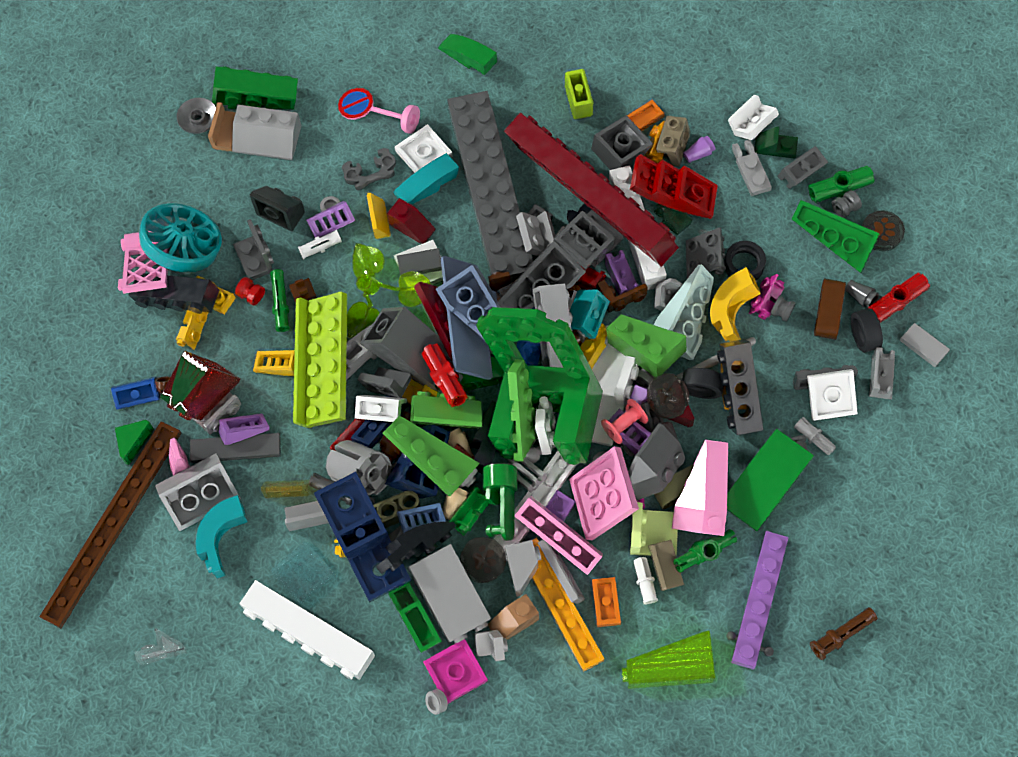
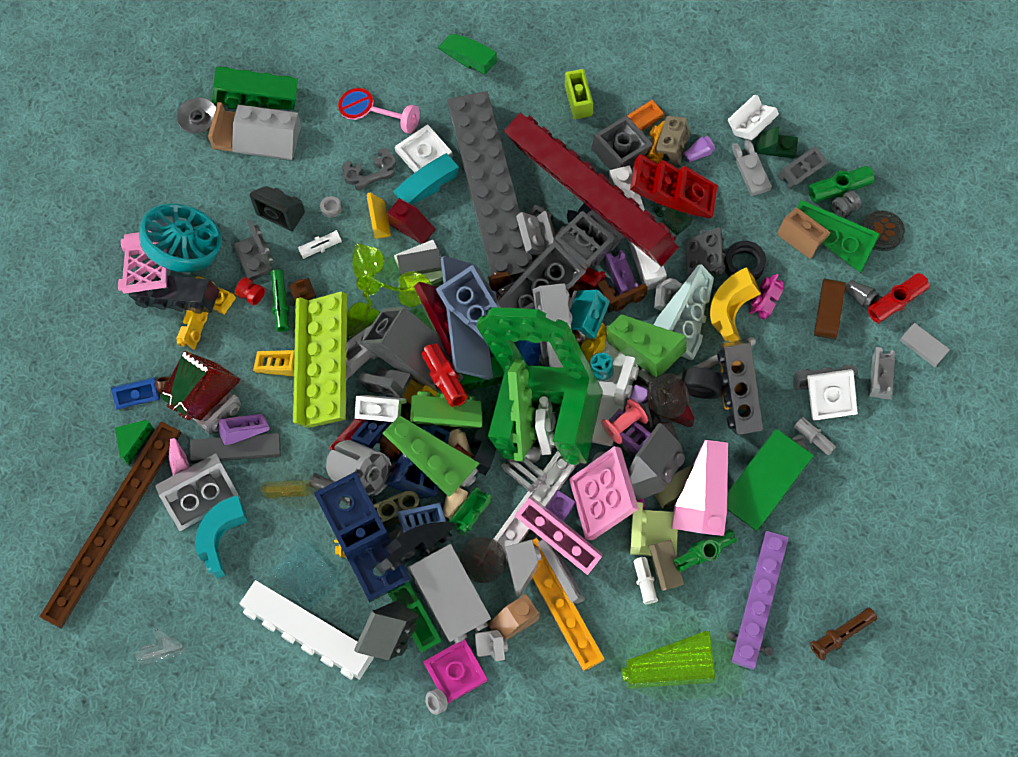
(304, 516): light grey panel -> none
(333, 226): medium lavender slope -> none
(387, 631): none -> pearl dark grey slope
(500, 488): green piece -> none
(605, 361): none -> teal wheel
(606, 602): orange plate -> none
(783, 308): dark grey wheel -> none
(802, 232): none -> medium nougat panel
(866, 330): black tyre -> none

